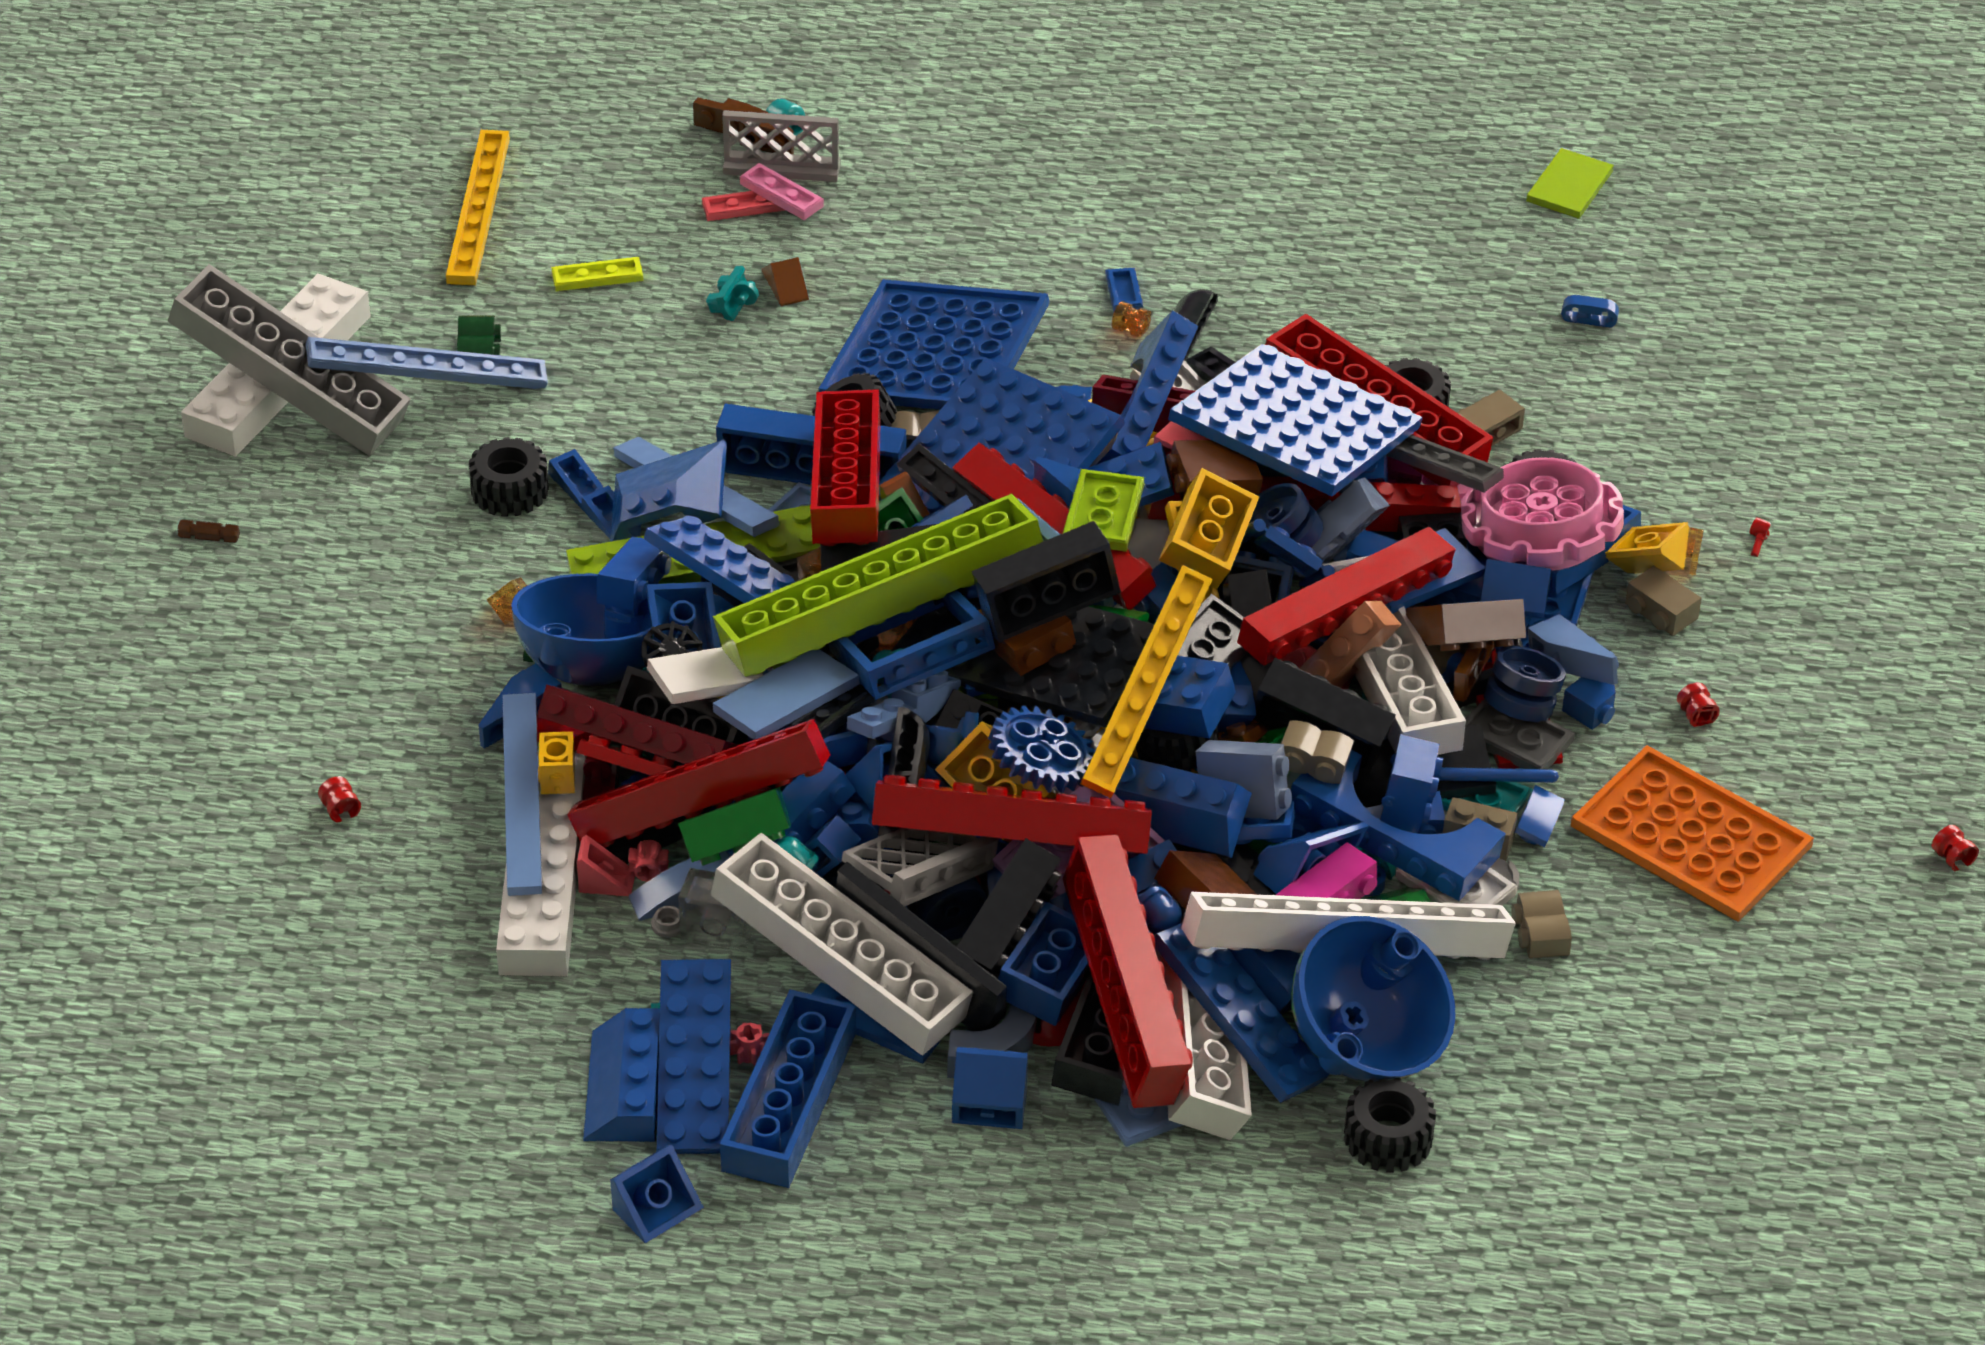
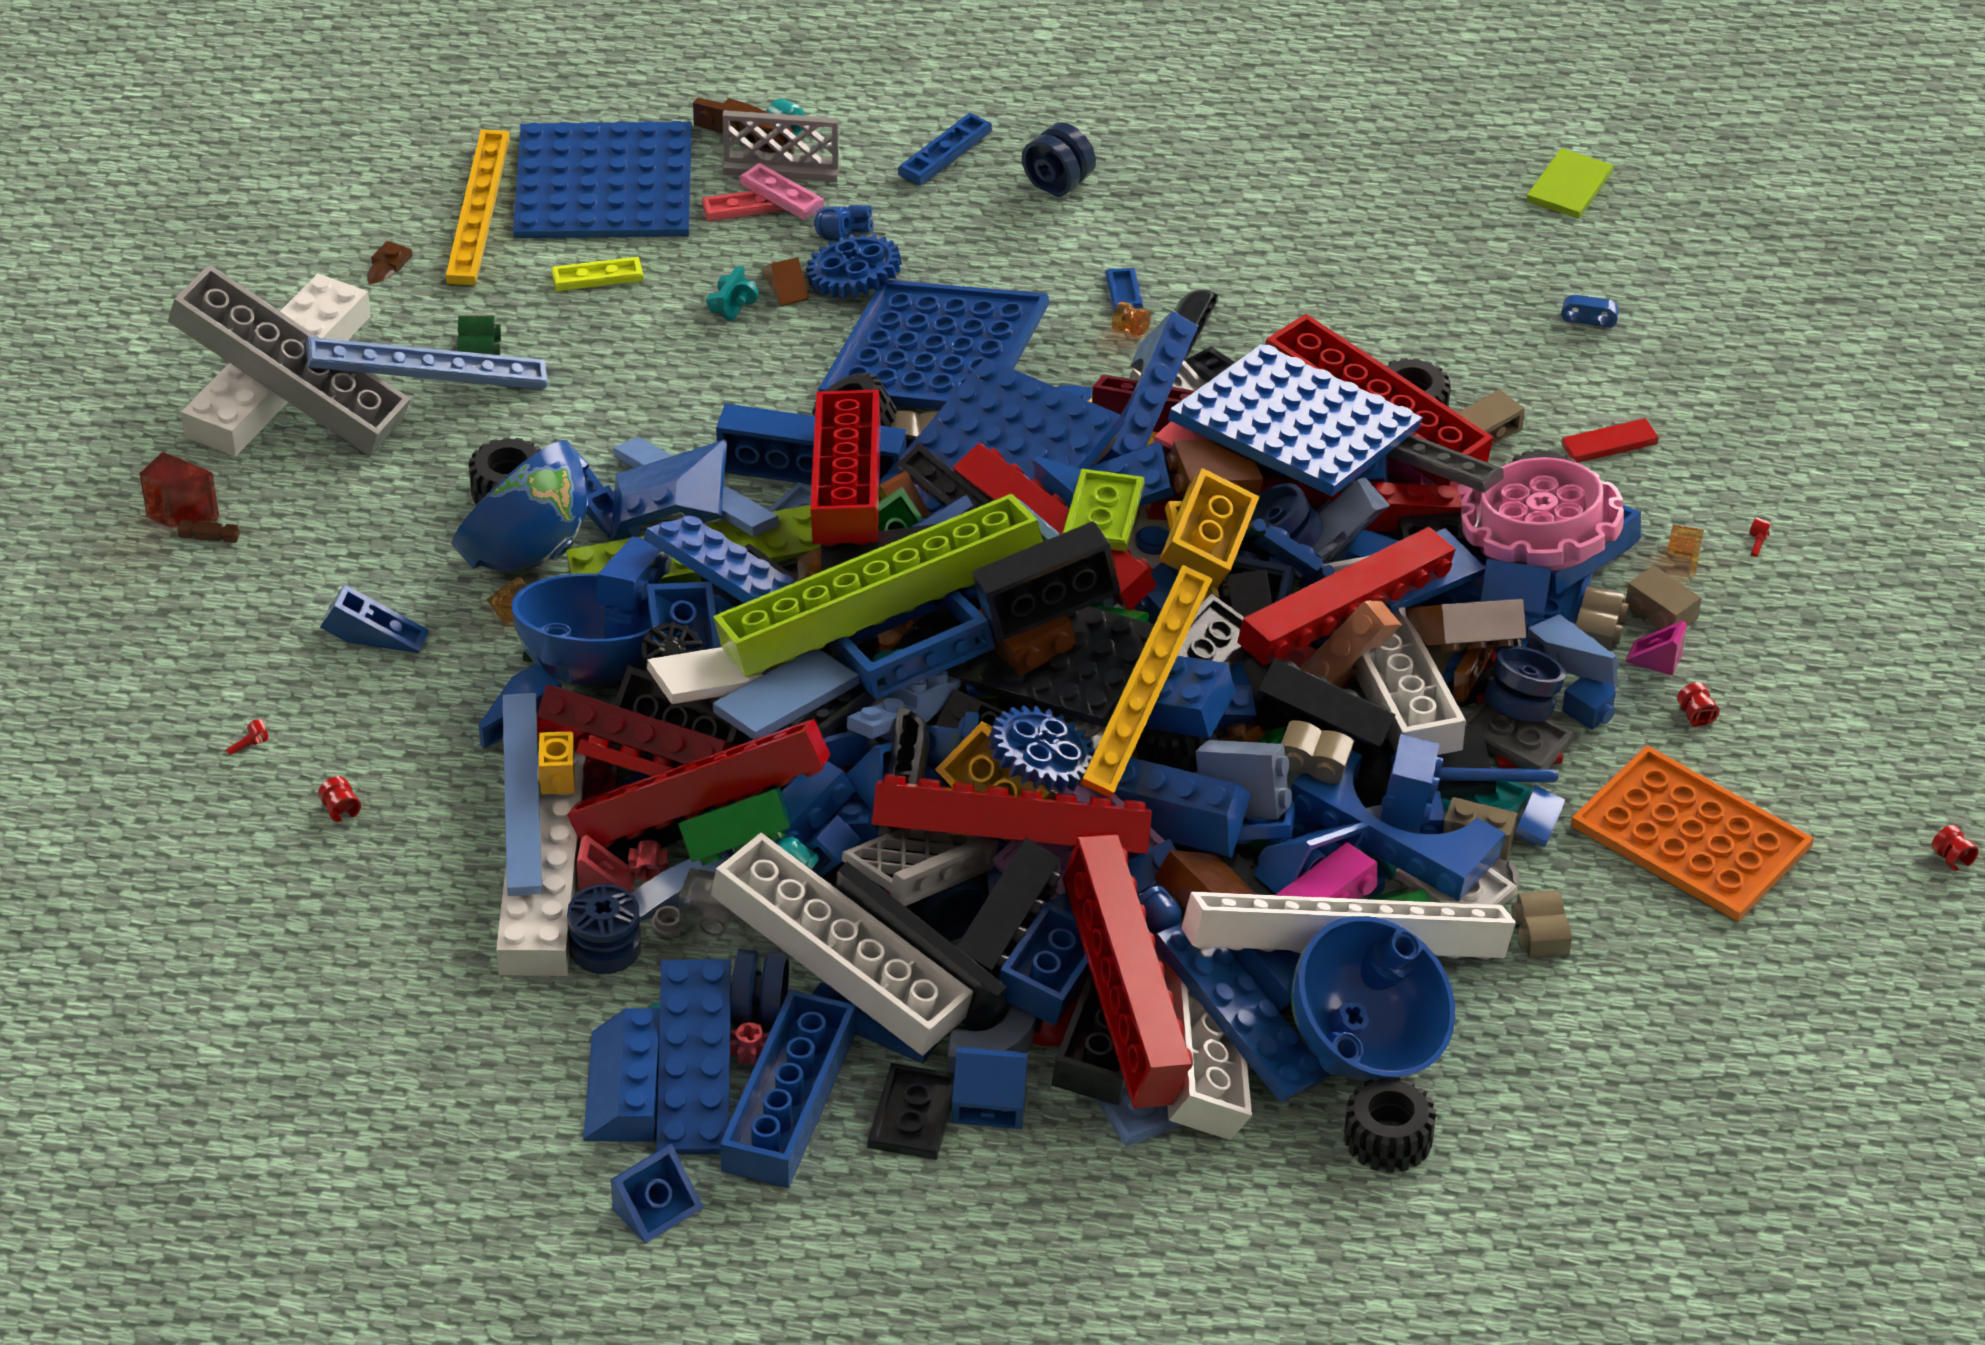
(178, 491): none -> clear red slope
(254, 729): none -> red hand
(369, 623): none -> blue slope
(387, 261): none -> reddish brown plate
(528, 513): none -> blue piece
(603, 180): none -> blue plate
(604, 929): none -> dark blue wheel
(755, 988): none -> dark blue wheel
(839, 221): none -> blue piece
(853, 266): none -> blue gear
(912, 1111): none -> black tile
(944, 149): none -> blue plate
(1058, 159): none -> dark blue wheel
(1151, 539): none -> blue piece
(1601, 614): none -> dark tan brick
(1610, 440): none -> red tile
(1651, 545): yellow slope -> none
(1660, 649): none -> dark pink slope

